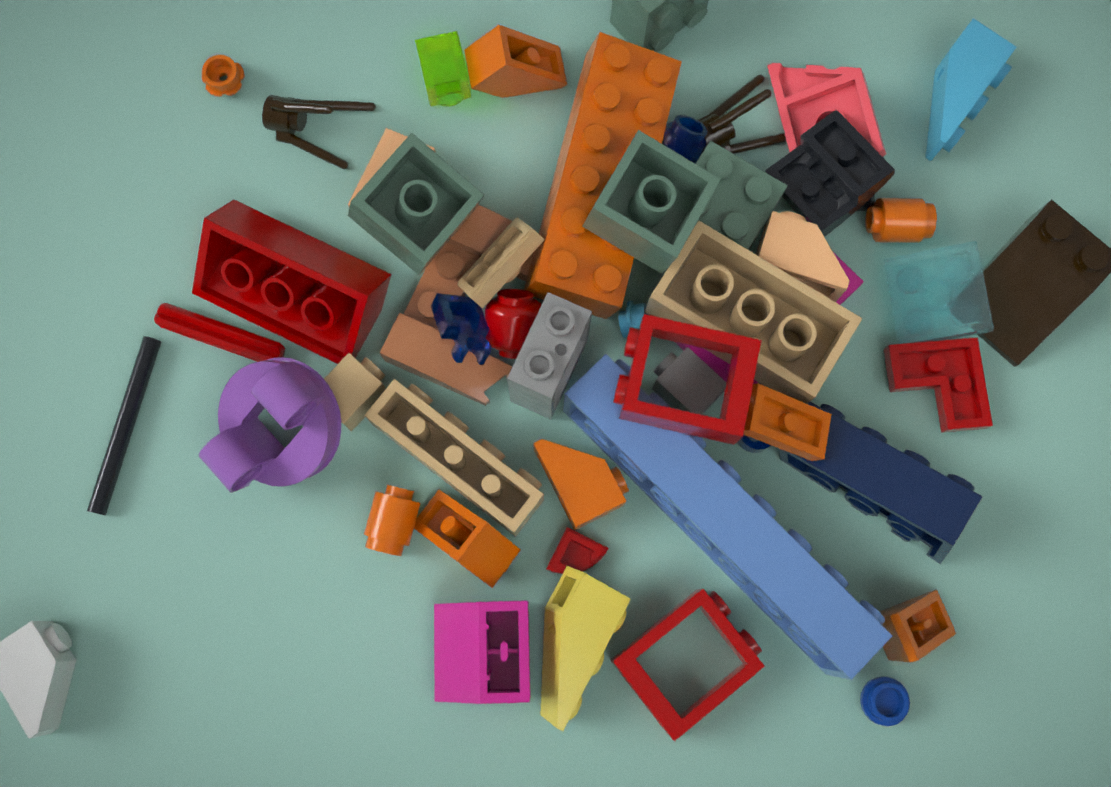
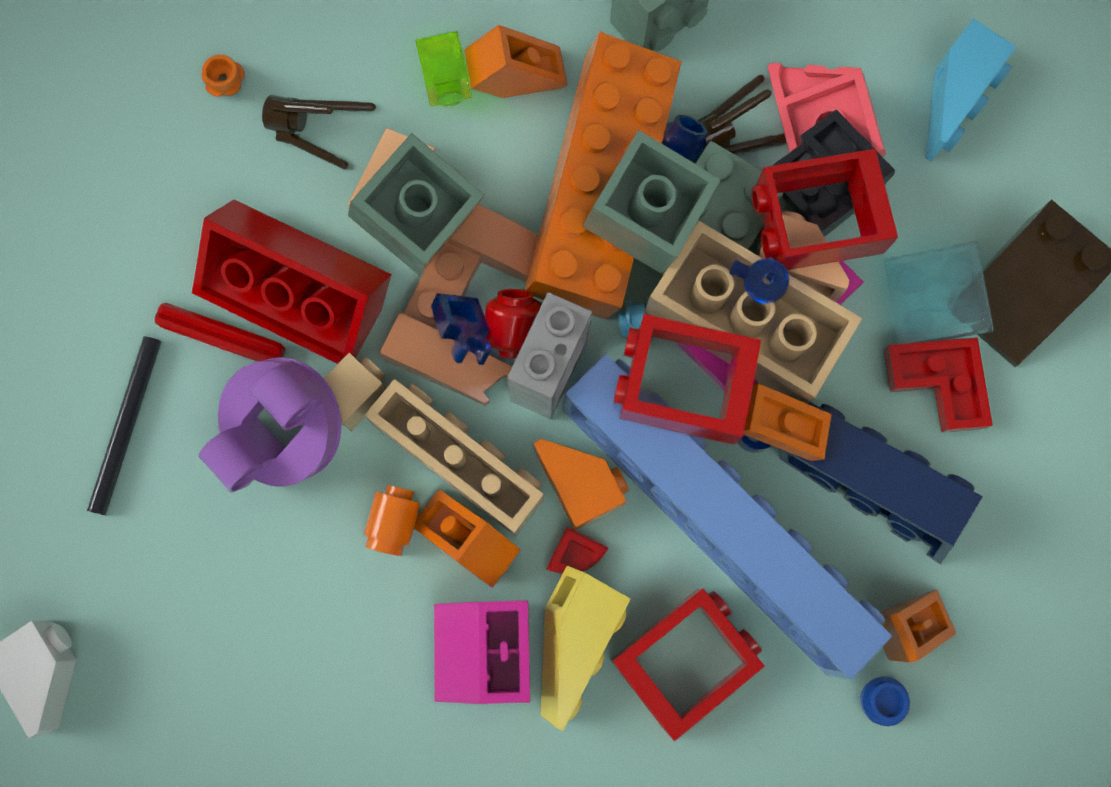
(500, 262): tan plate -> none
(687, 382): light grey brick -> none
(754, 284): none -> clear blue piece
(868, 197): none -> red window
(901, 220): orange brick -> none

